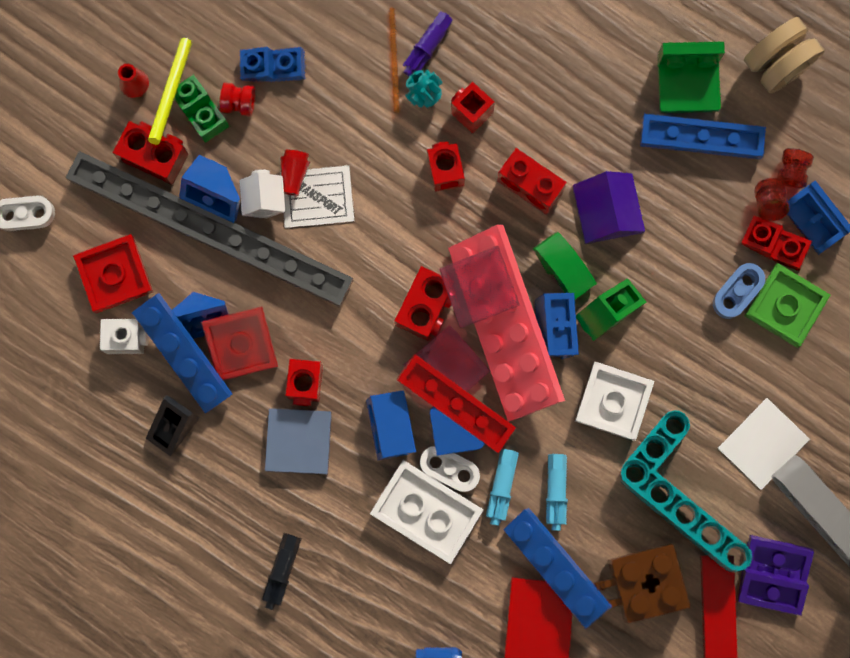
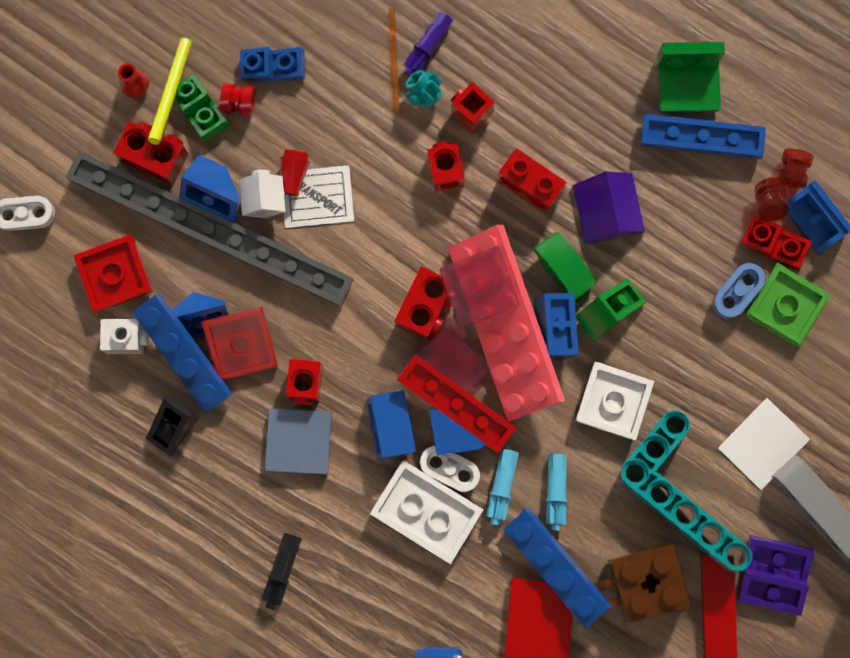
(784, 55): tan wheel -> none

